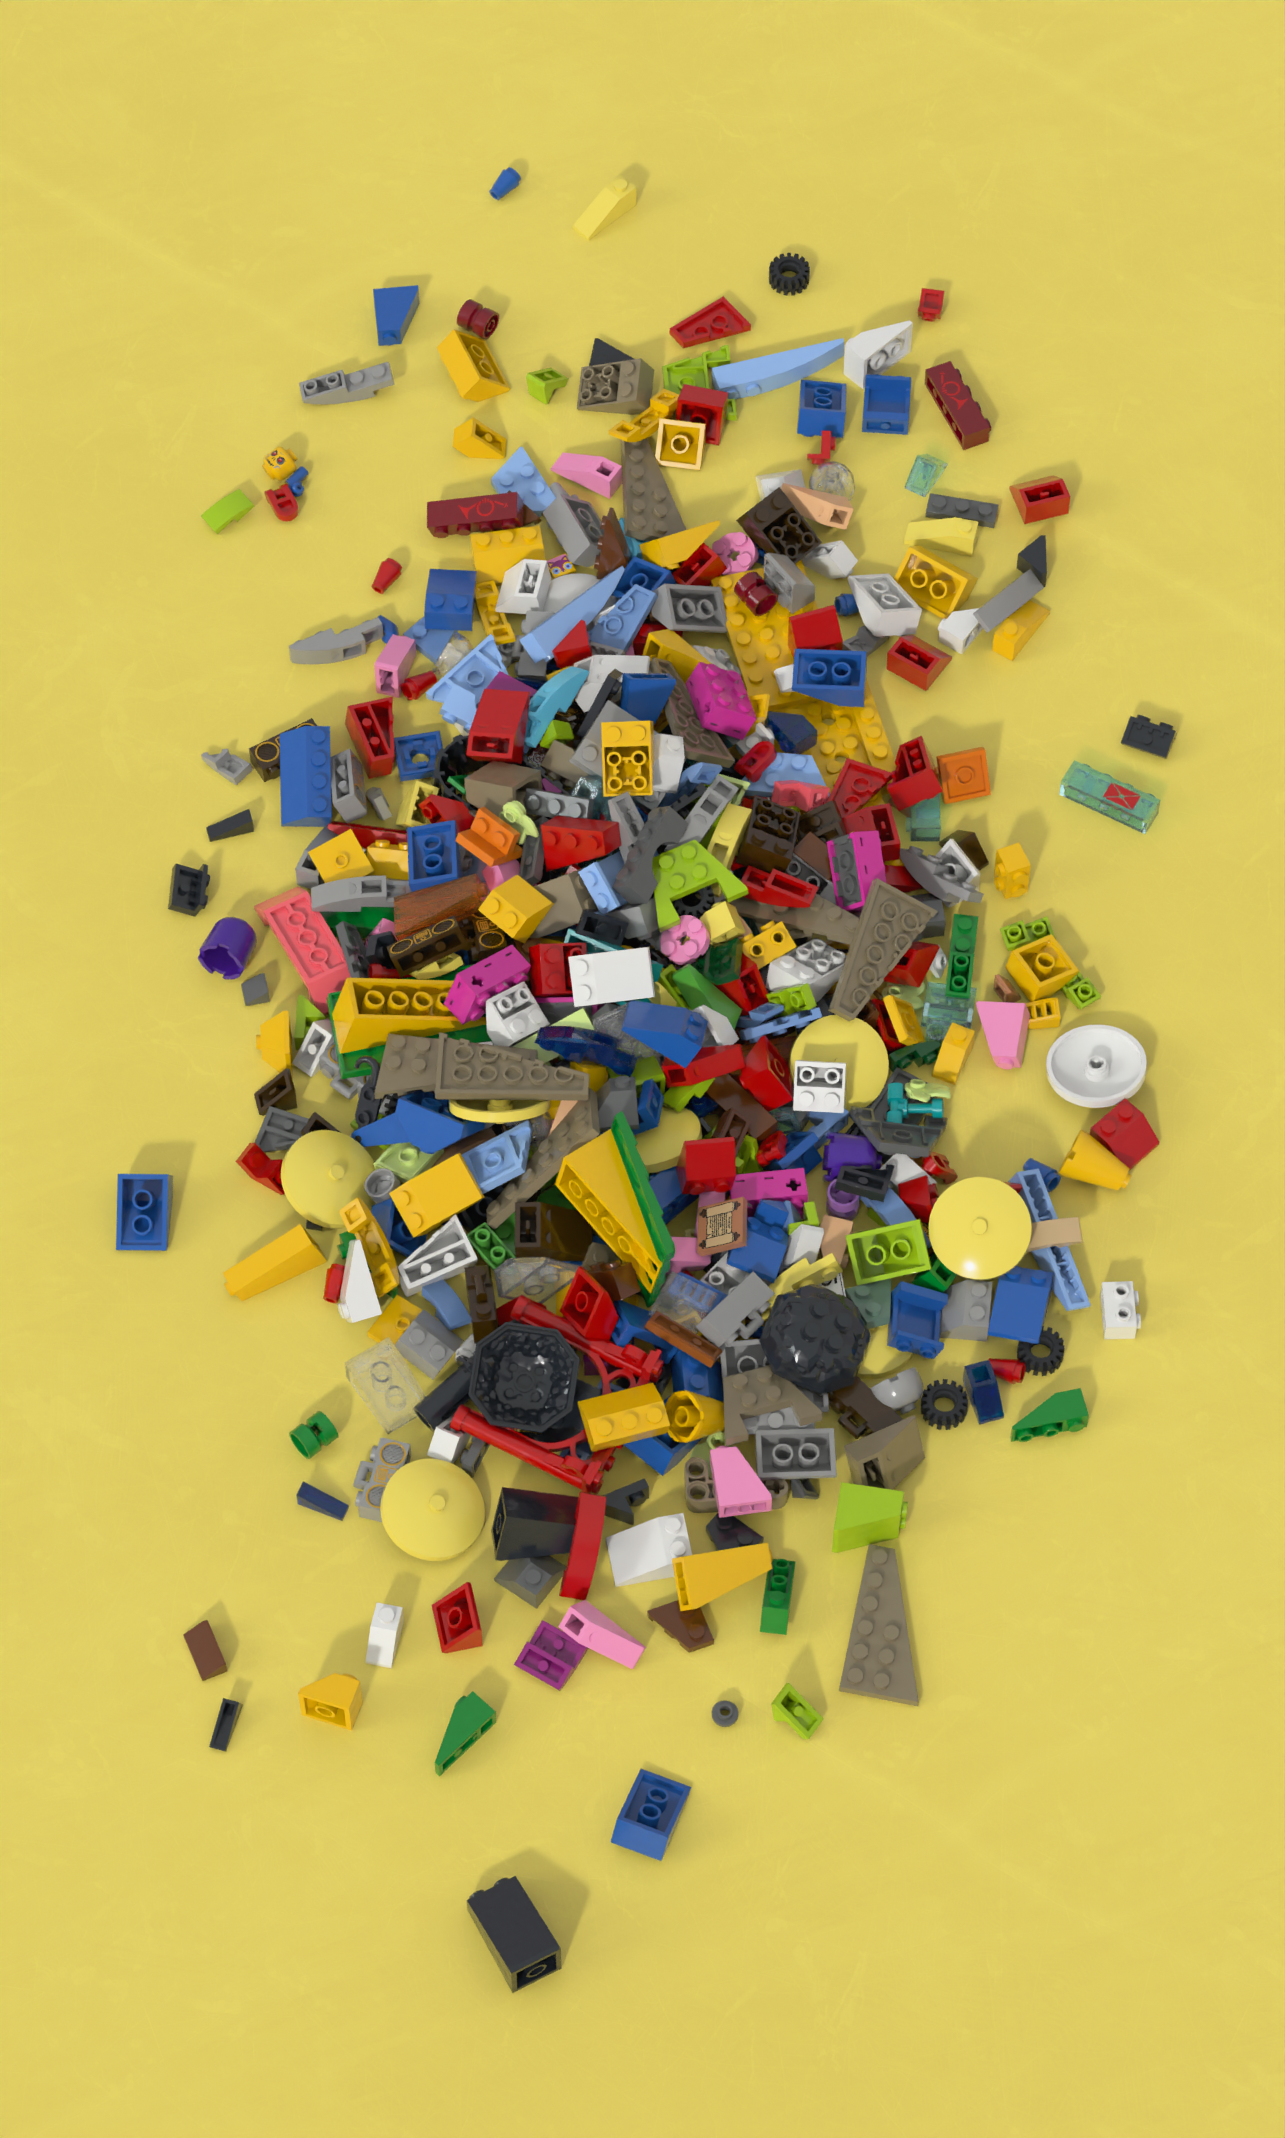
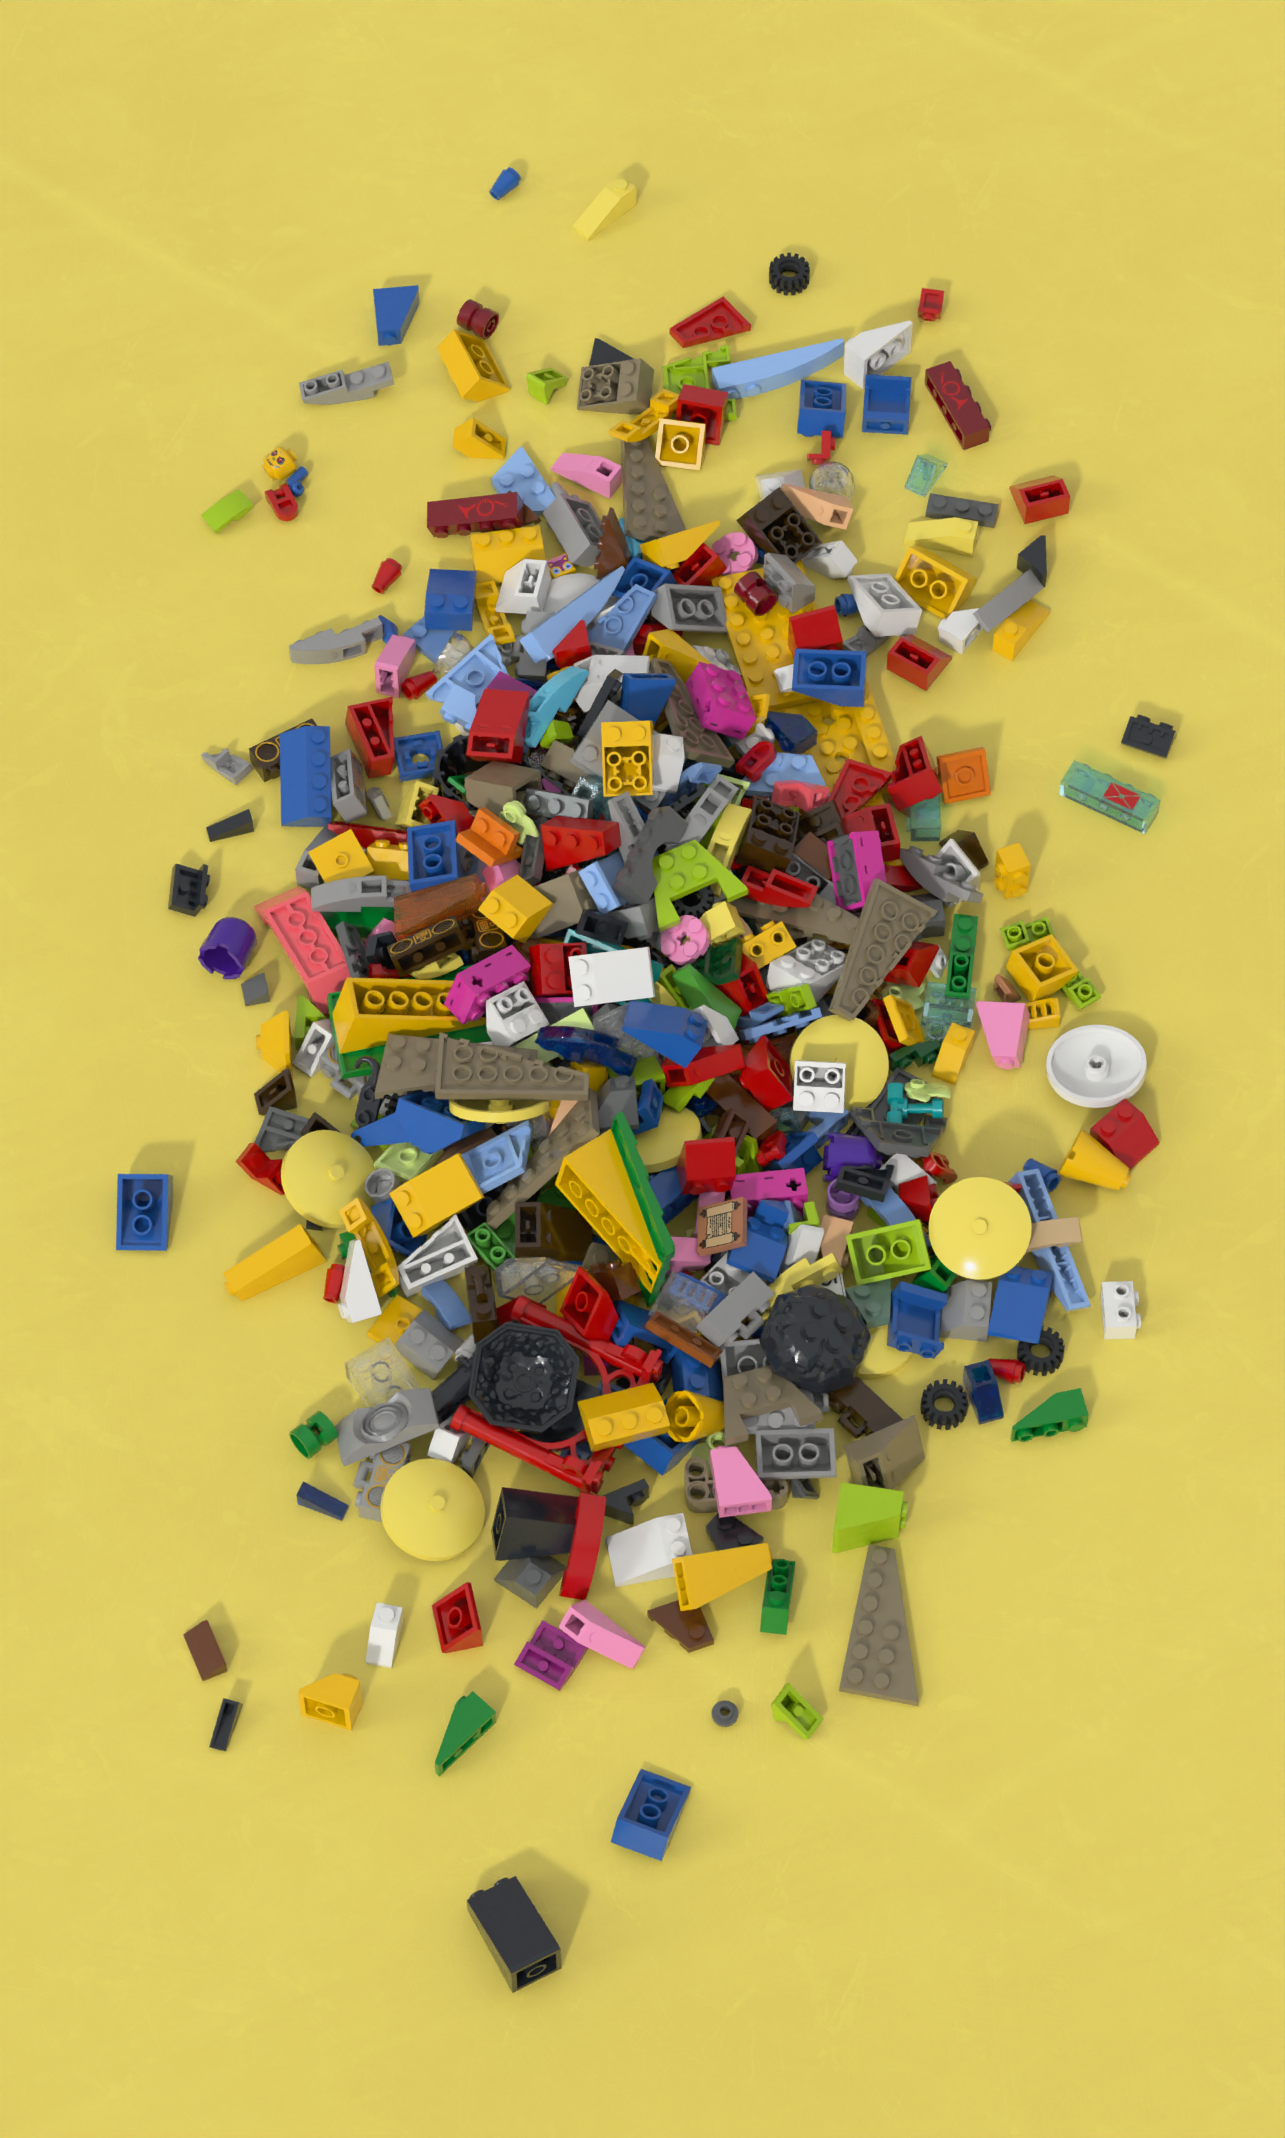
(386, 1425): none -> light grey slope
(900, 1391): light grey cylinder -> none

